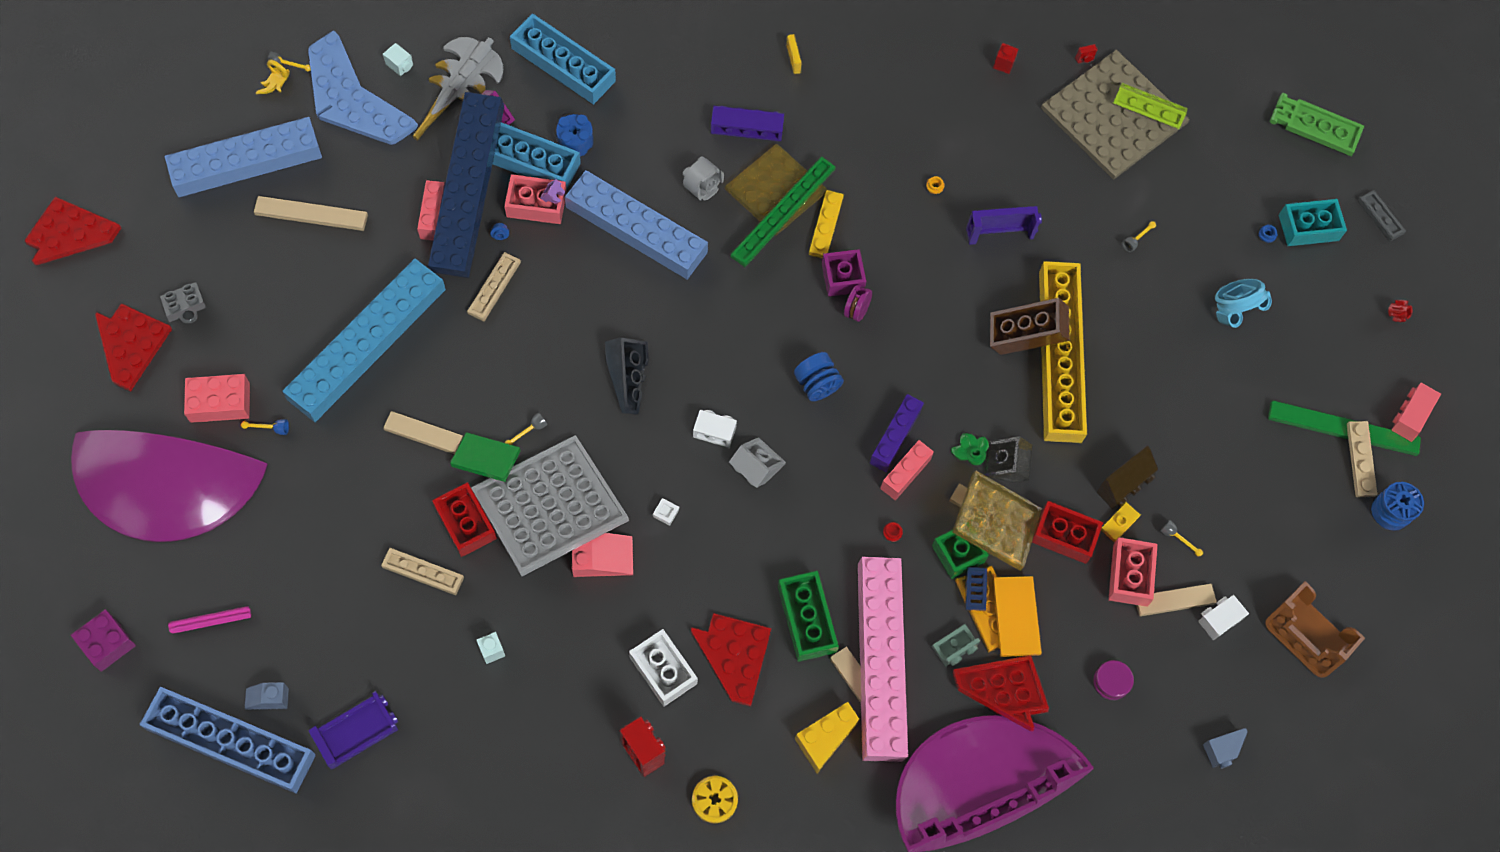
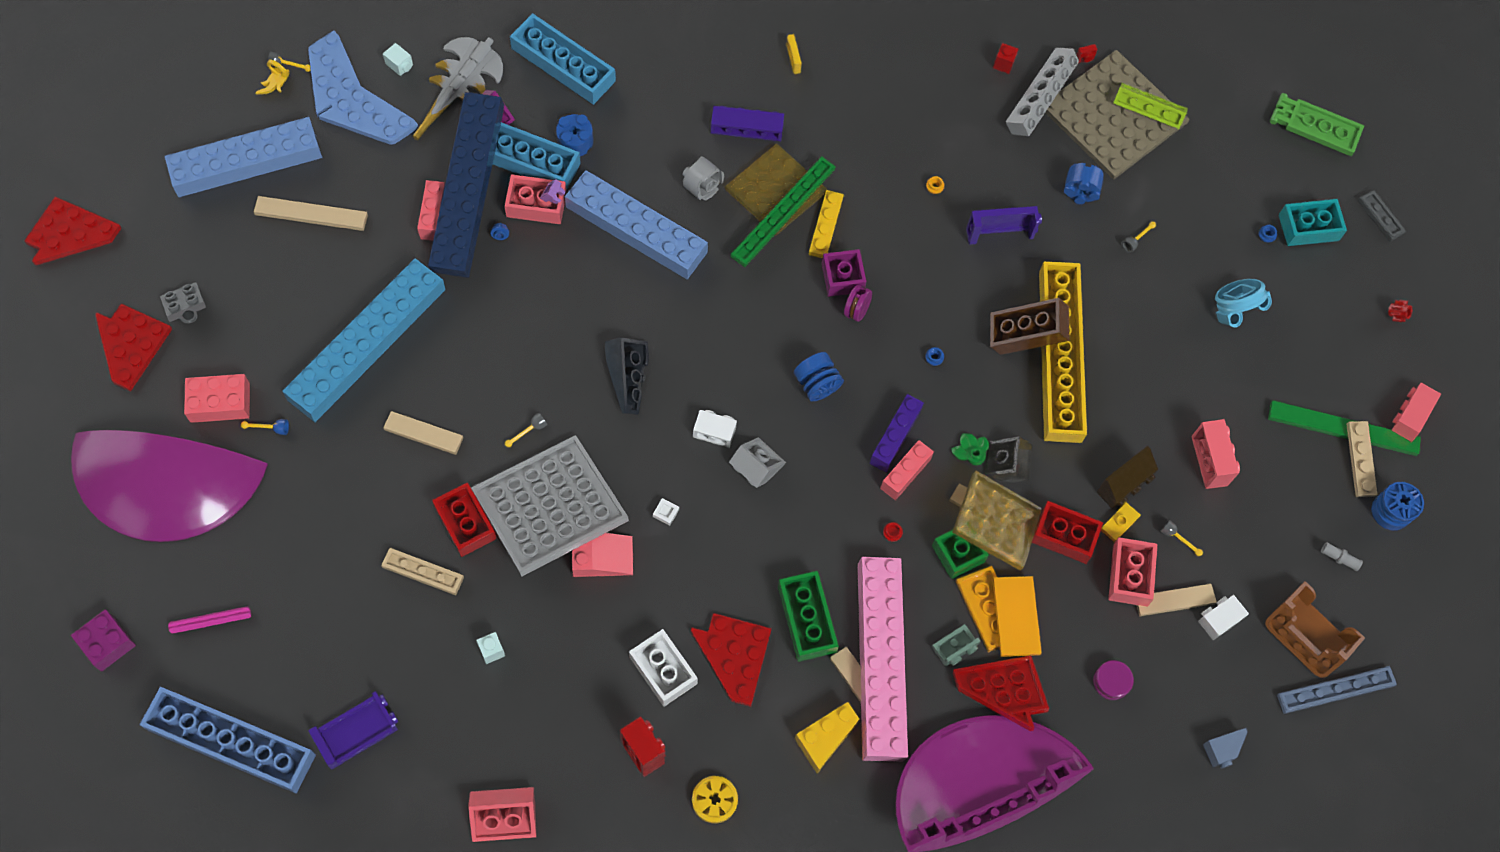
(267, 696): sand blue slope -> none
(485, 457): green tile -> none
(494, 286): tan tile -> none
(502, 814): none -> coral slope
(937, 352): none -> blue plate
(979, 572): dark blue slope -> none
(1042, 91): none -> light grey brick
(1083, 183): none -> blue brick
(1215, 454): none -> coral brick
(1336, 689): none -> sand blue tile
(1341, 556): none -> light grey pin

